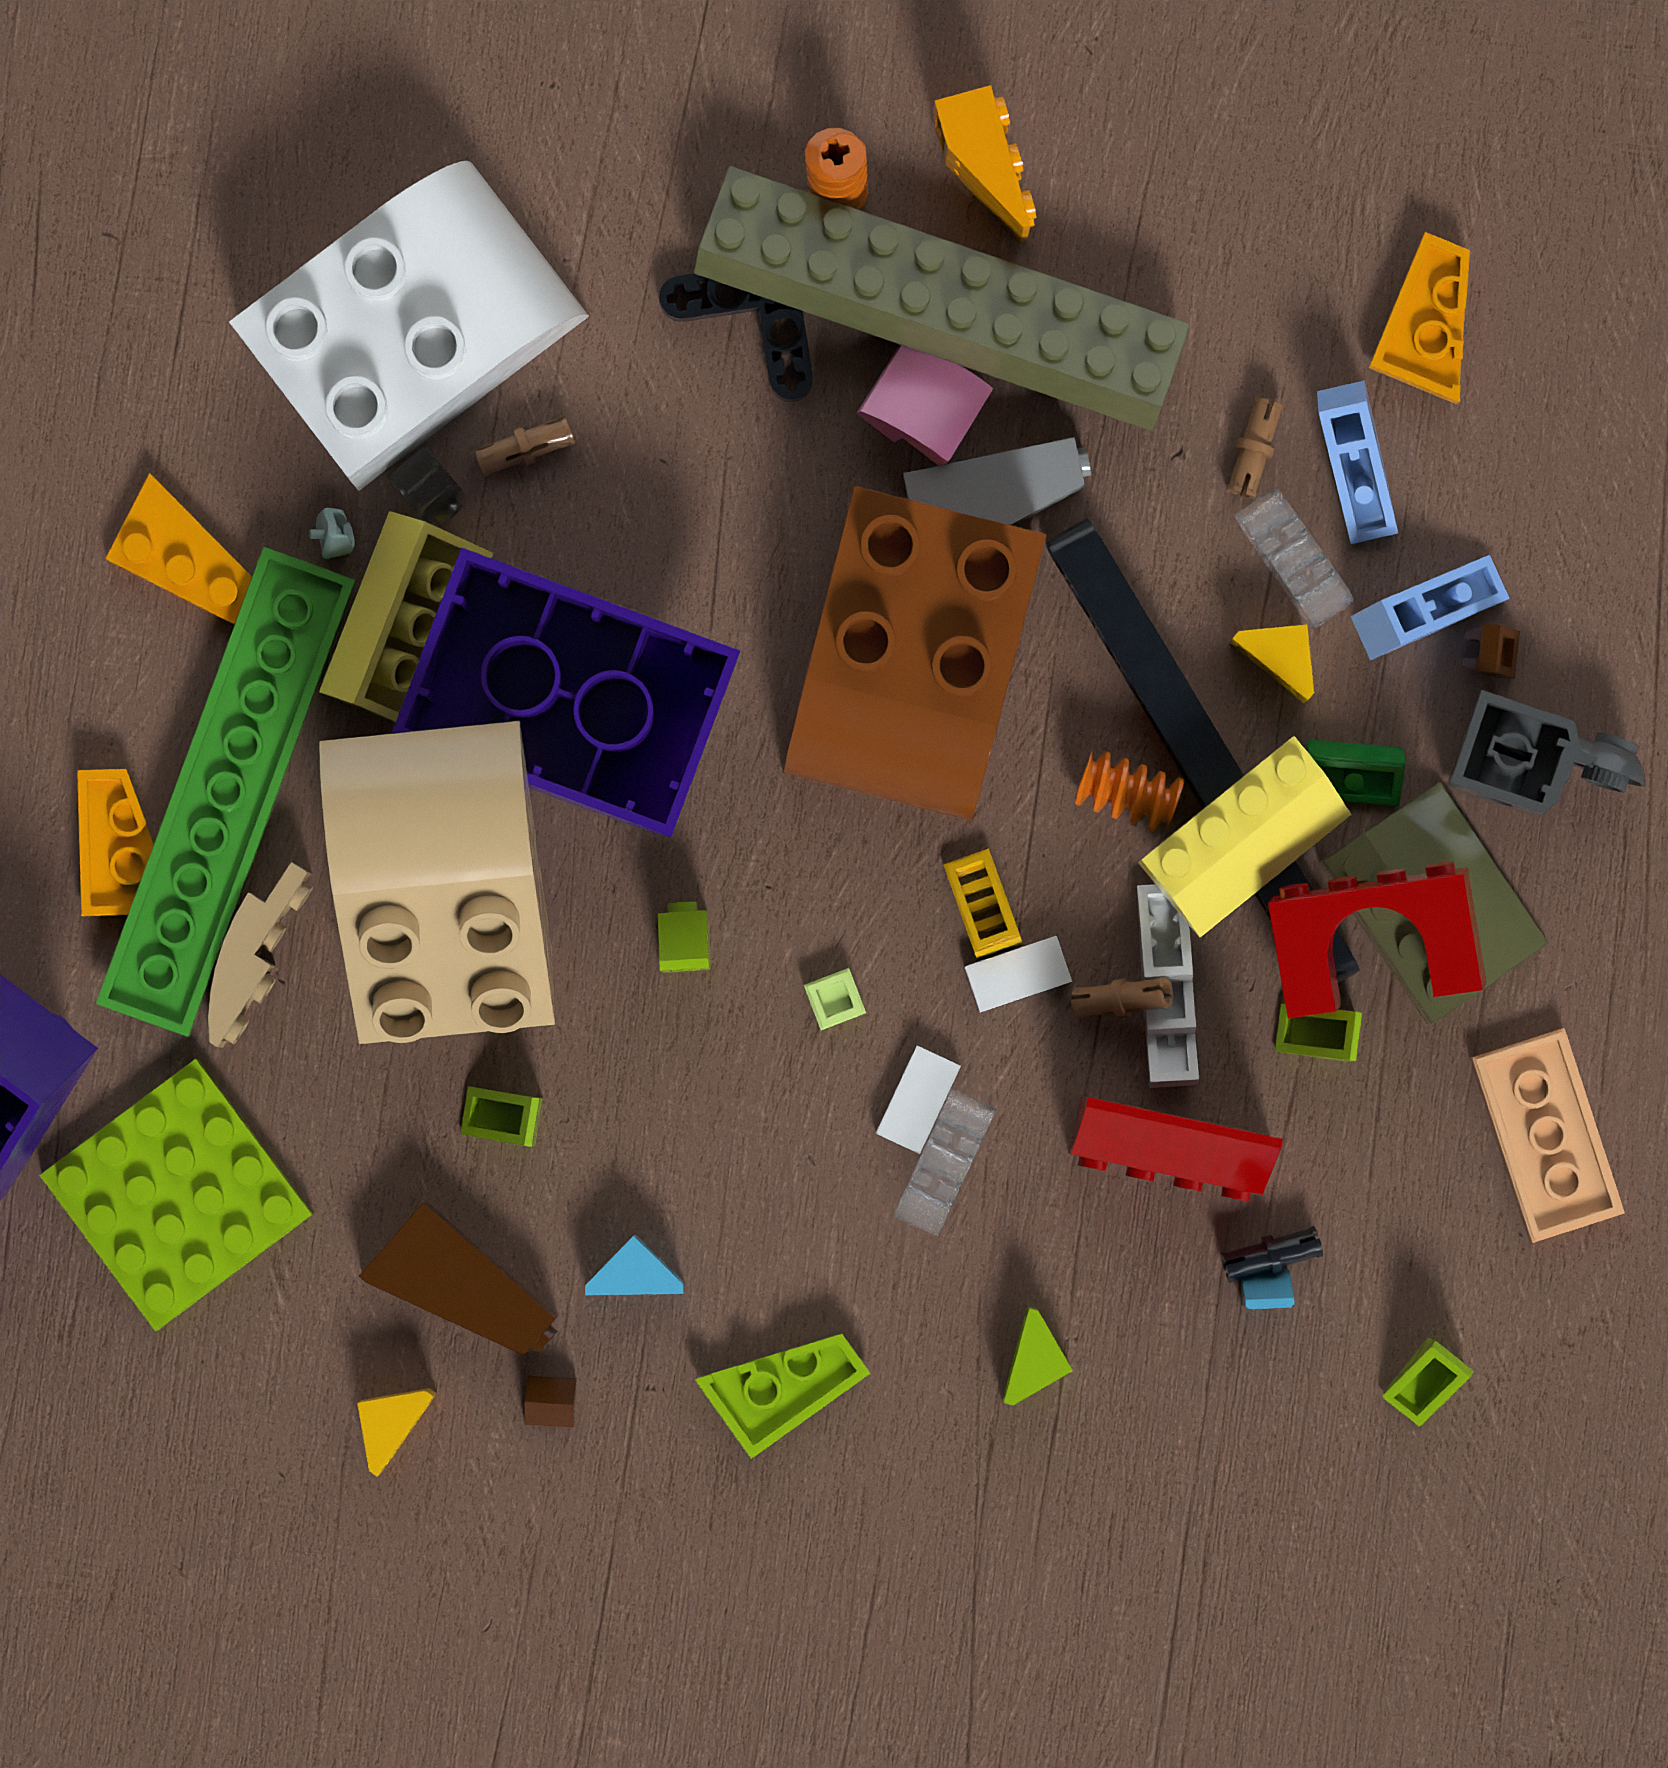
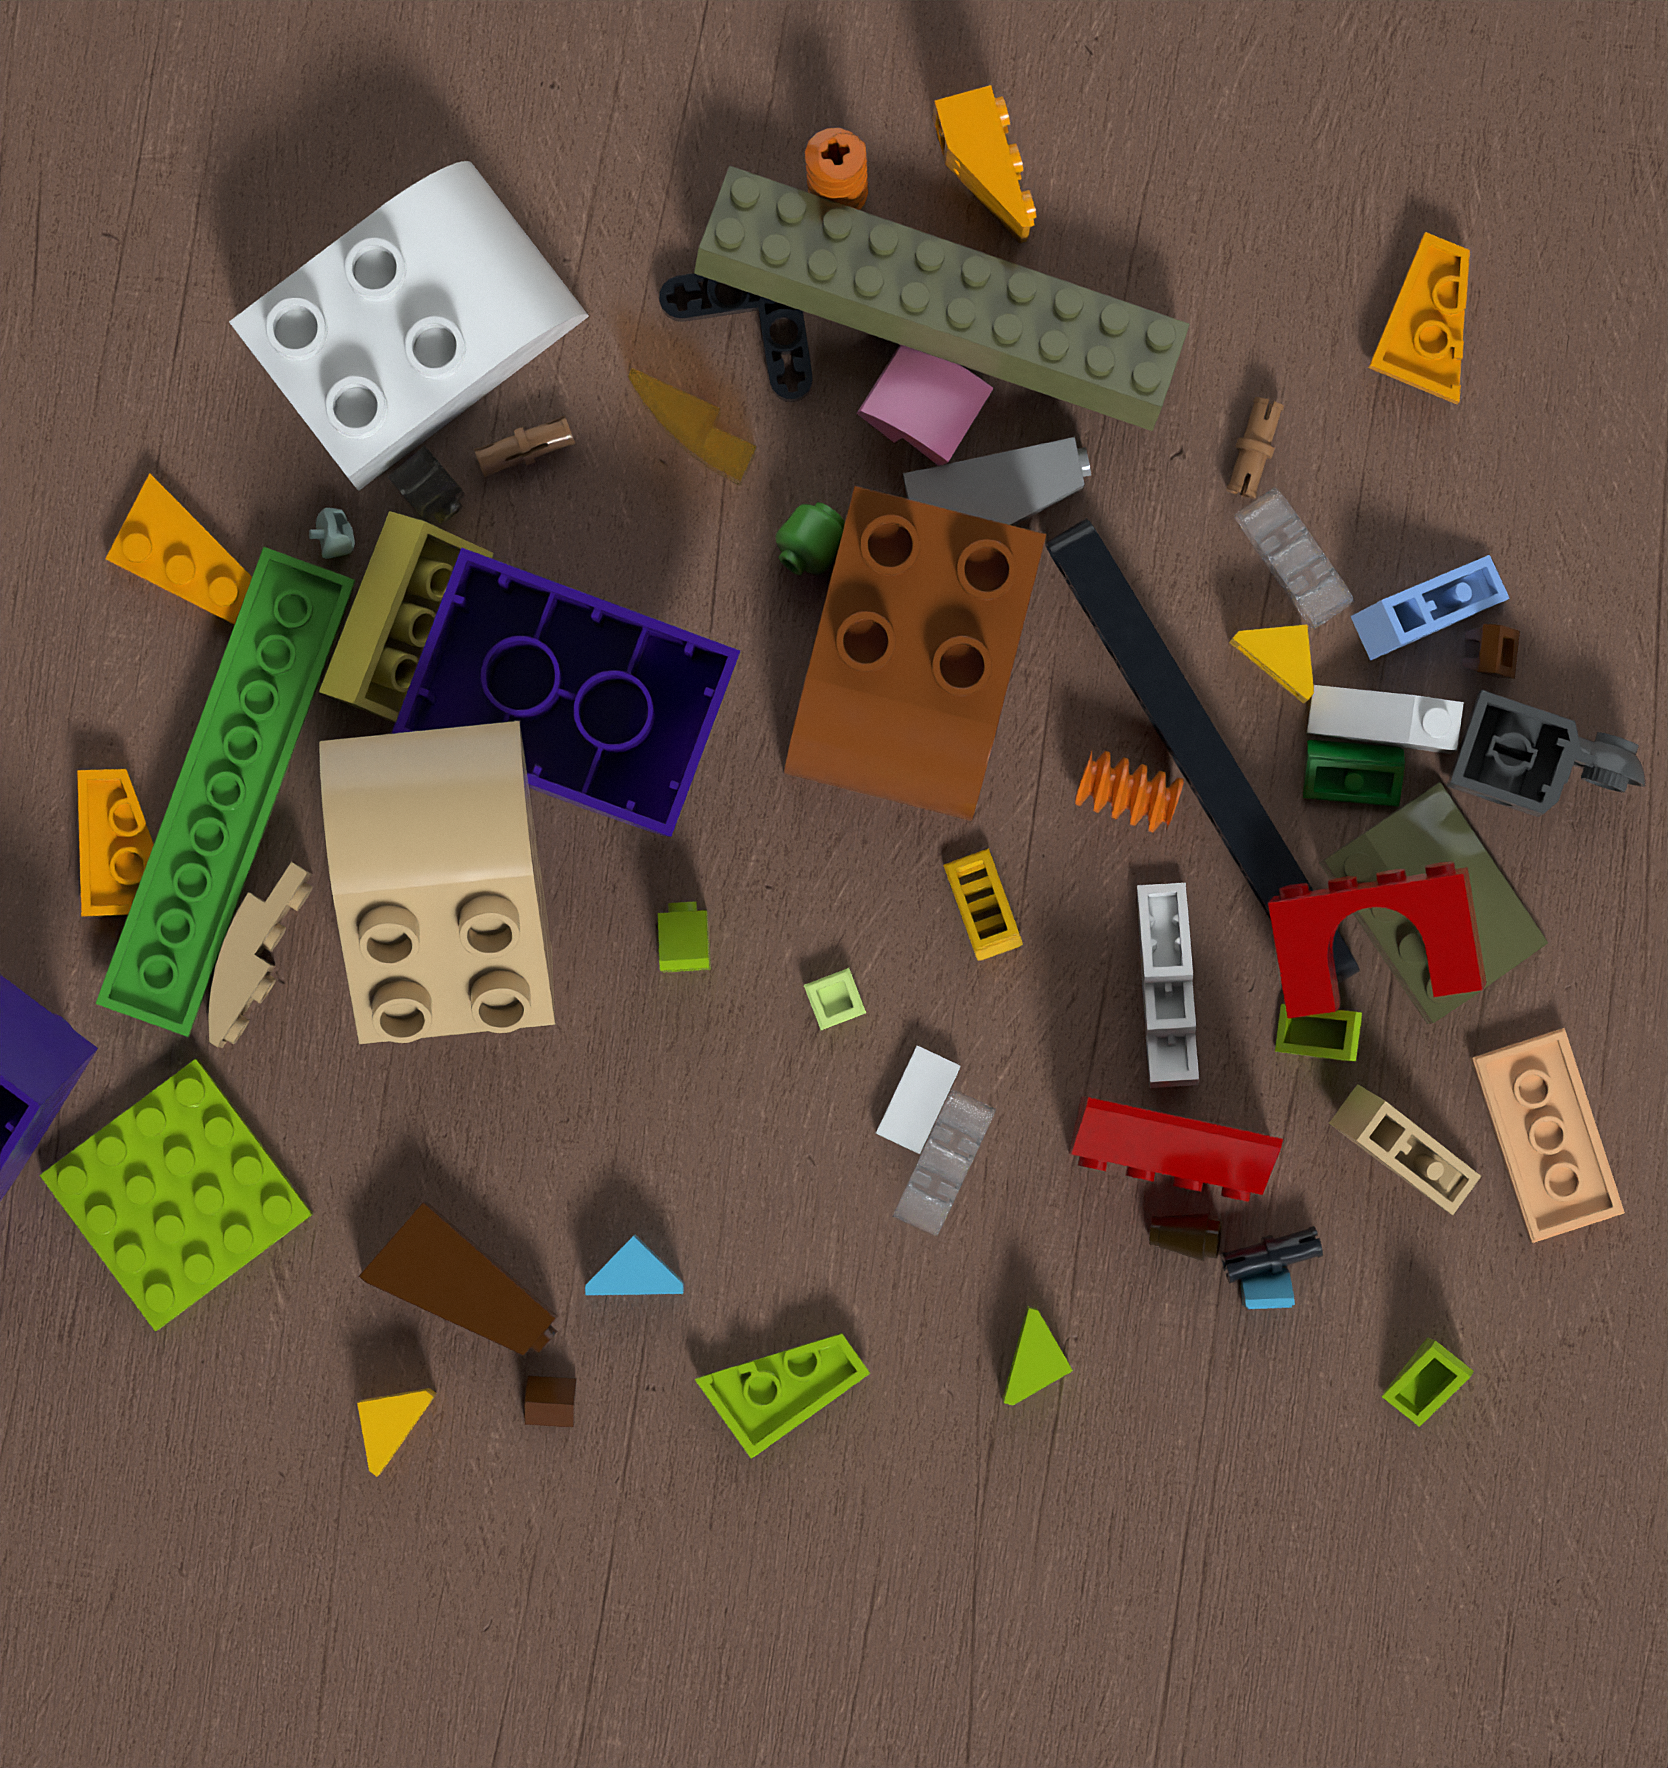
(501, 1116): lime slope -> none
(693, 427): none -> clear yellow slope
(810, 539): none -> bright green head
(1018, 974): white tile -> none
(1122, 997): medium nougat pin -> none
(1188, 1235): none -> dark brown cone
(1246, 837): light yellow slope -> none
(1357, 461): light blue slope -> none
(1386, 718): none -> white slope
(1405, 1149): none -> tan slope

